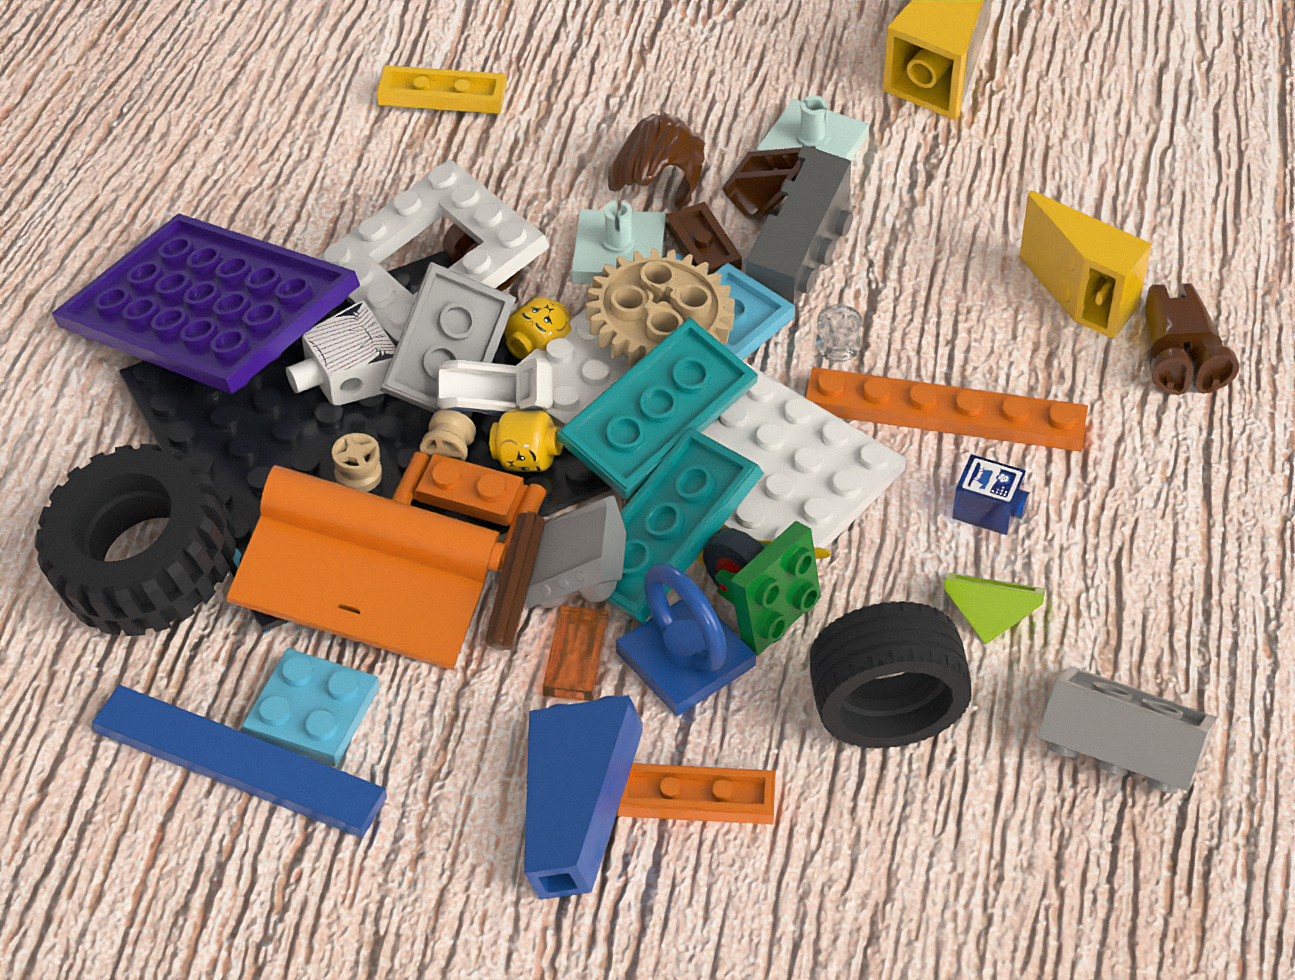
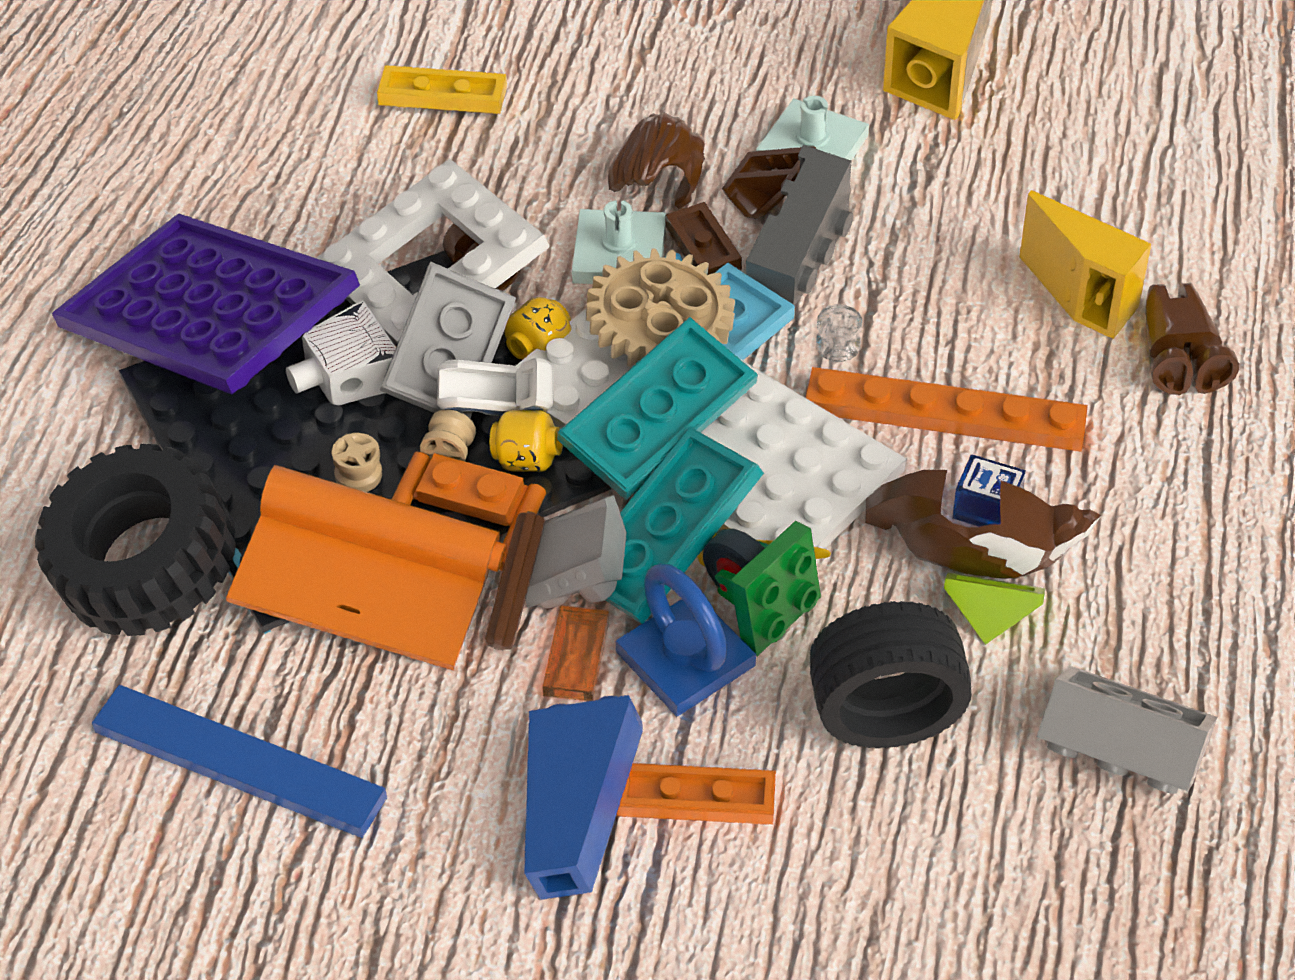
(311, 706): medium azure plate -> none
(1026, 540): none -> reddish brown animal

